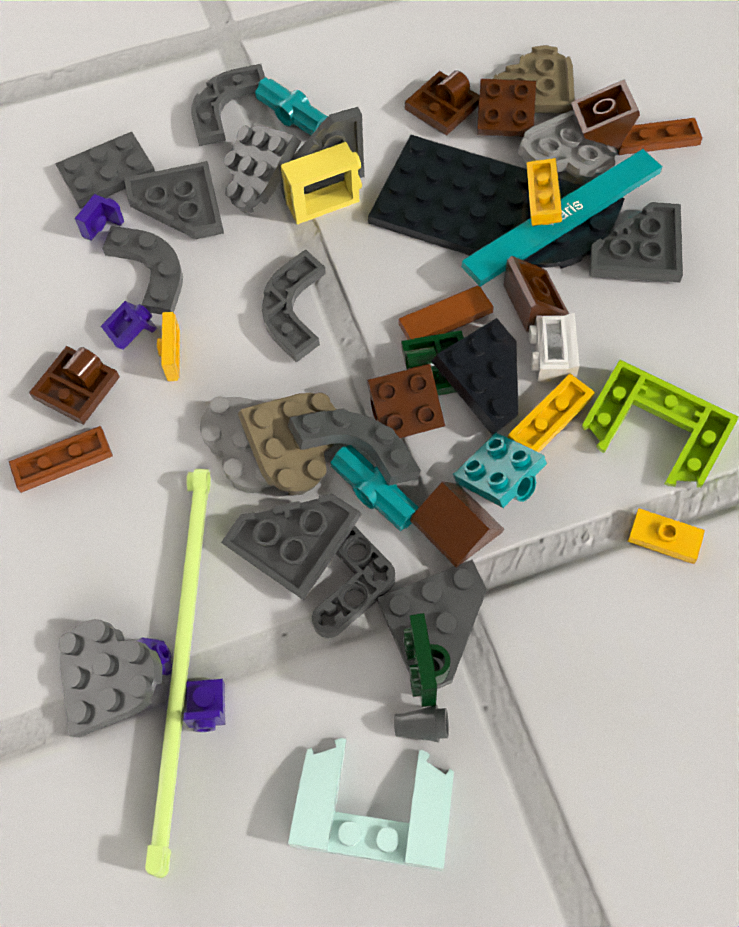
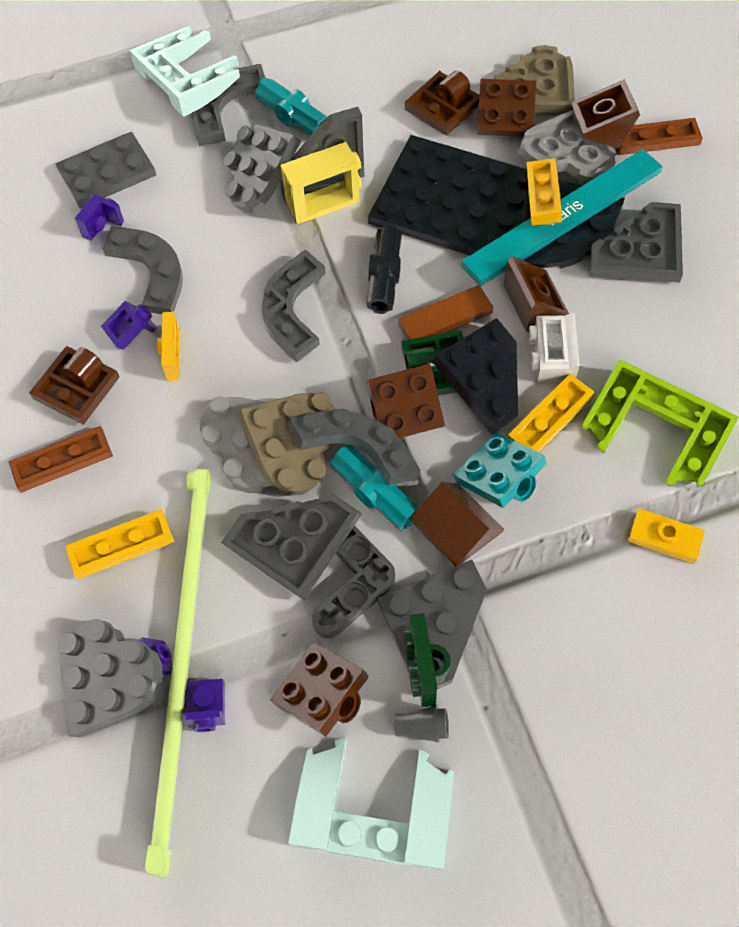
(119, 544): none -> yellow plate
(179, 198): dark grey plate -> none
(186, 92): none -> light aqua wedge
(321, 690): none -> reddish brown plate
(384, 269): none -> black piece

